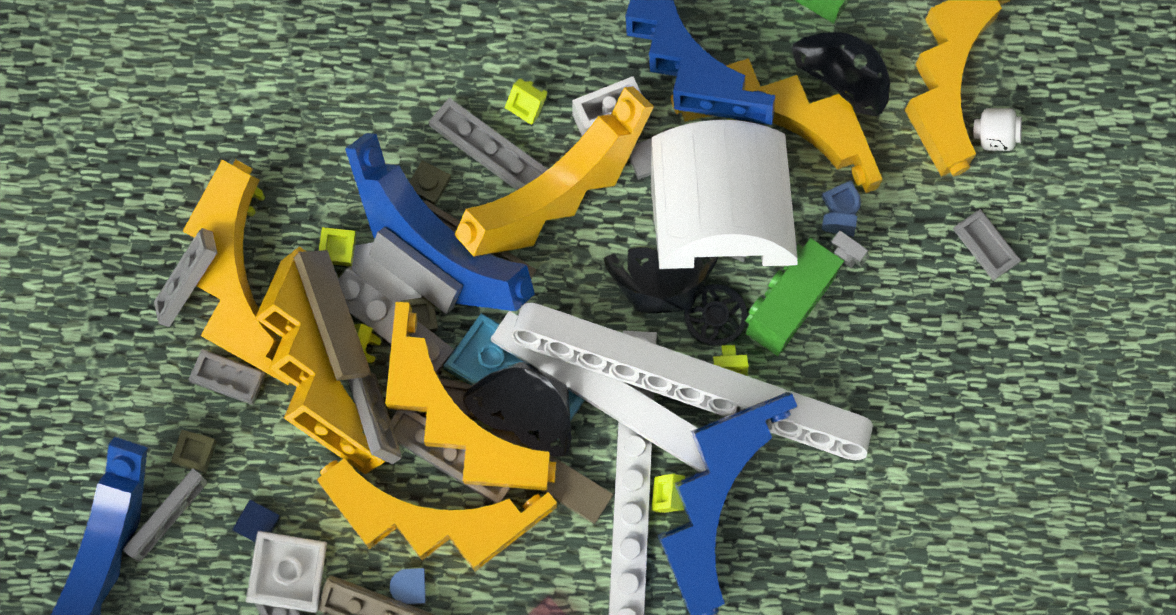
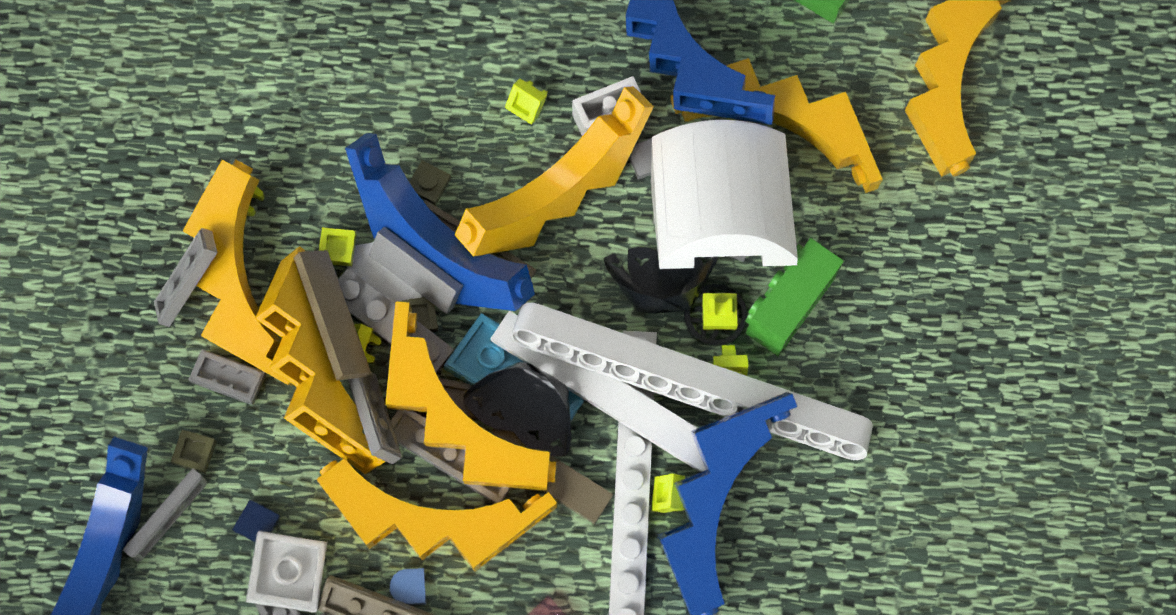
(485, 145): light grey plate -> none
(719, 311): none -> neon yellow tile
(838, 221): medium blue tile -> none
(839, 71): black piece -> none
(843, 198): medium blue tile -> none
(849, 250): light grey plate -> none
(986, 244): light grey tile -> none
(998, 129): white head -> none

